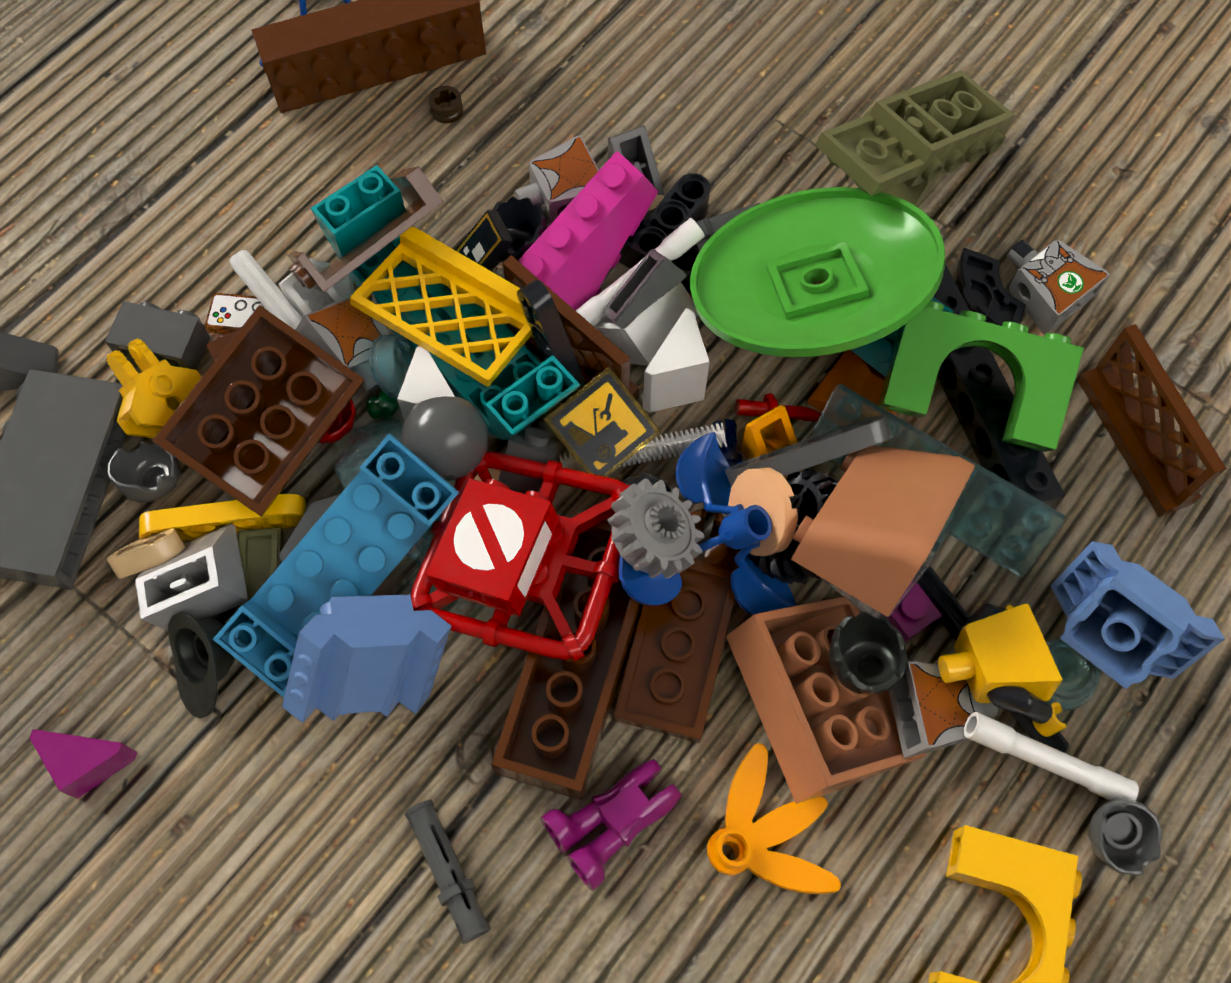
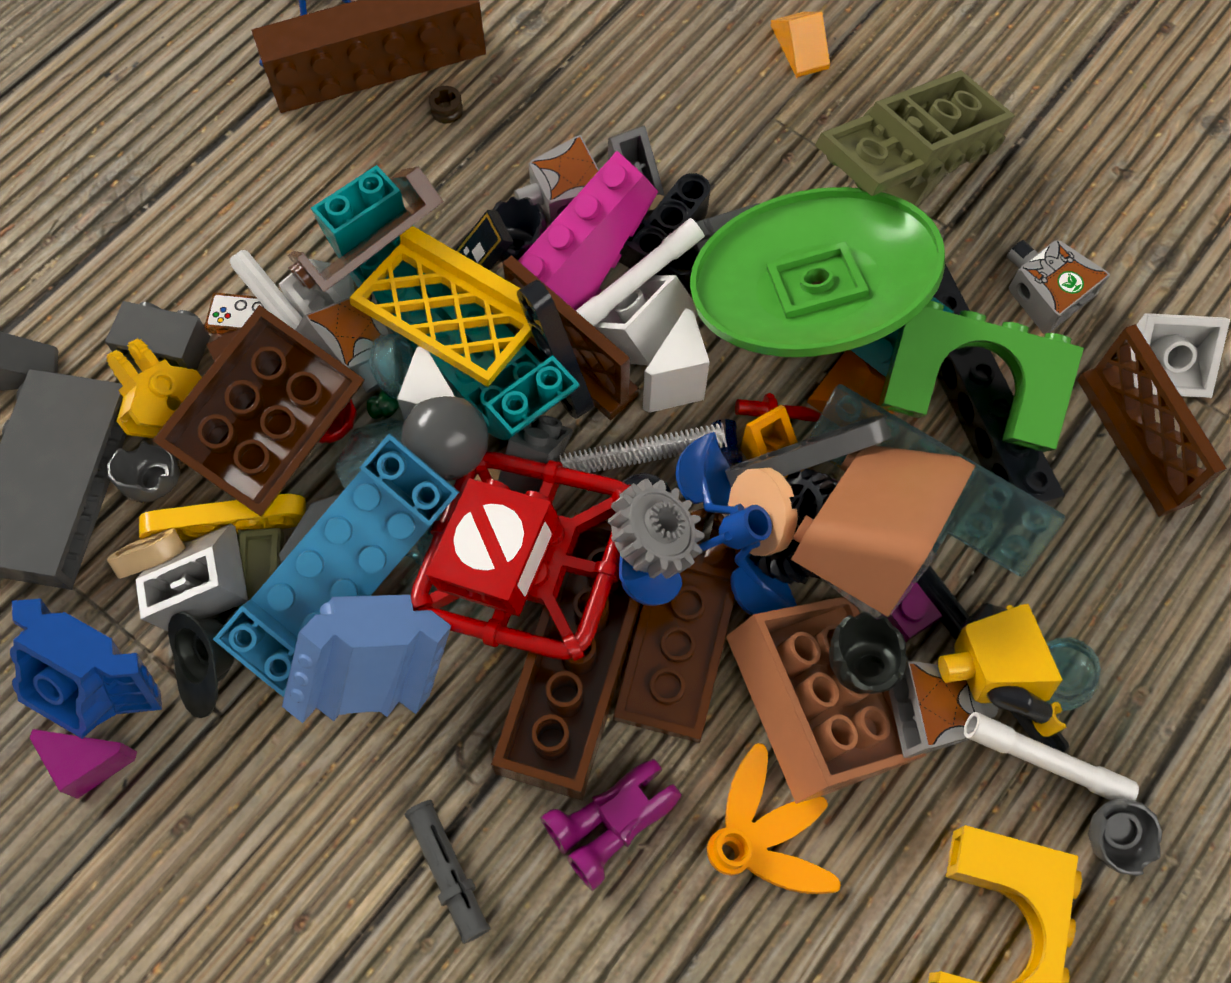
(75, 671): none -> blue slope
(602, 424): piece -> none
(645, 286): dark grey slope -> none
(803, 42): none -> light orange slope
(983, 289): black tile -> none
(1129, 618): medium blue slope -> none
(1187, 350): none -> white slope

